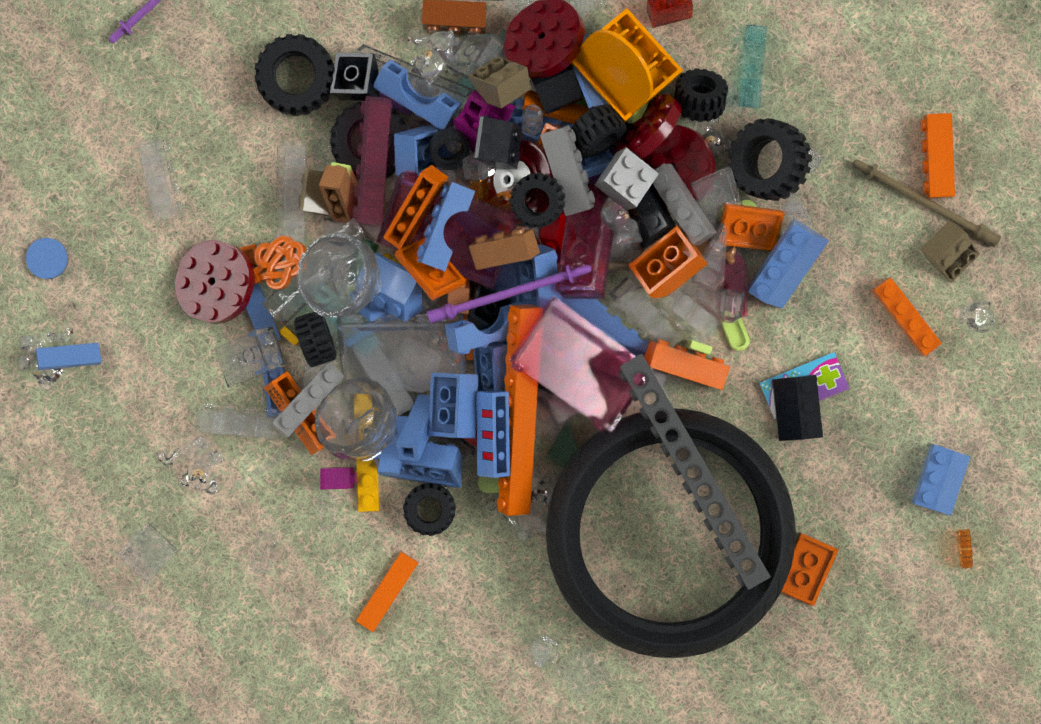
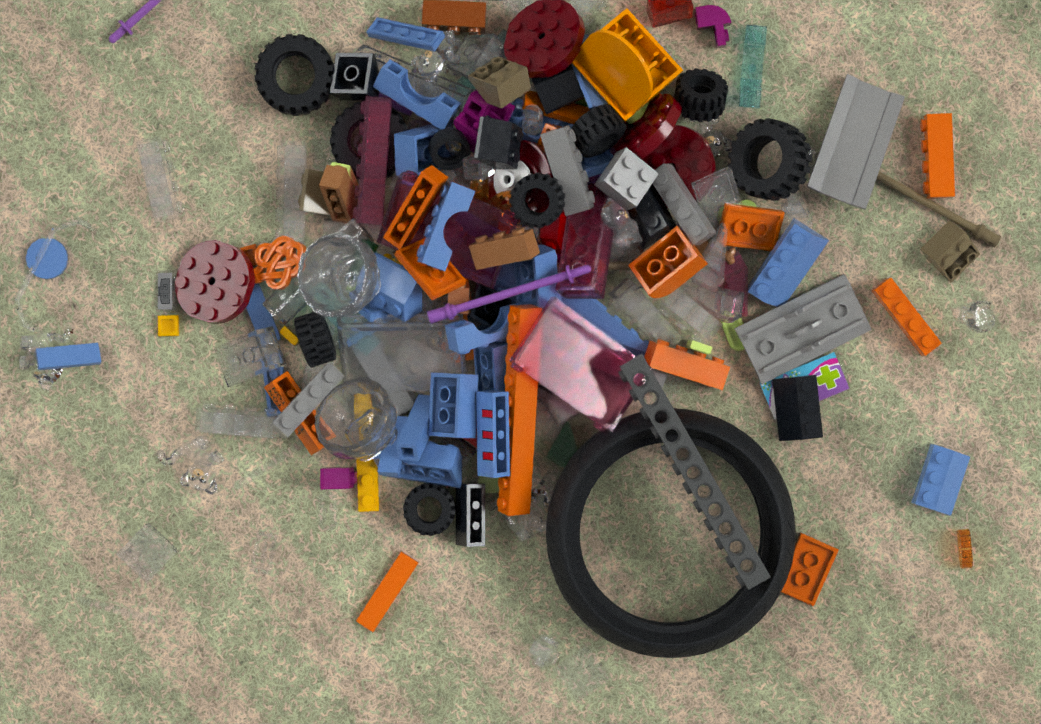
(65, 224): none -> clear windscreen
(165, 291): none -> slope
(168, 325): none -> yellow tile
(405, 34): none -> medium blue tile
(470, 514): none -> black brick
(713, 17): none -> magenta brick
(803, 329): none -> light grey hinge
(855, 142): none -> light grey hinge

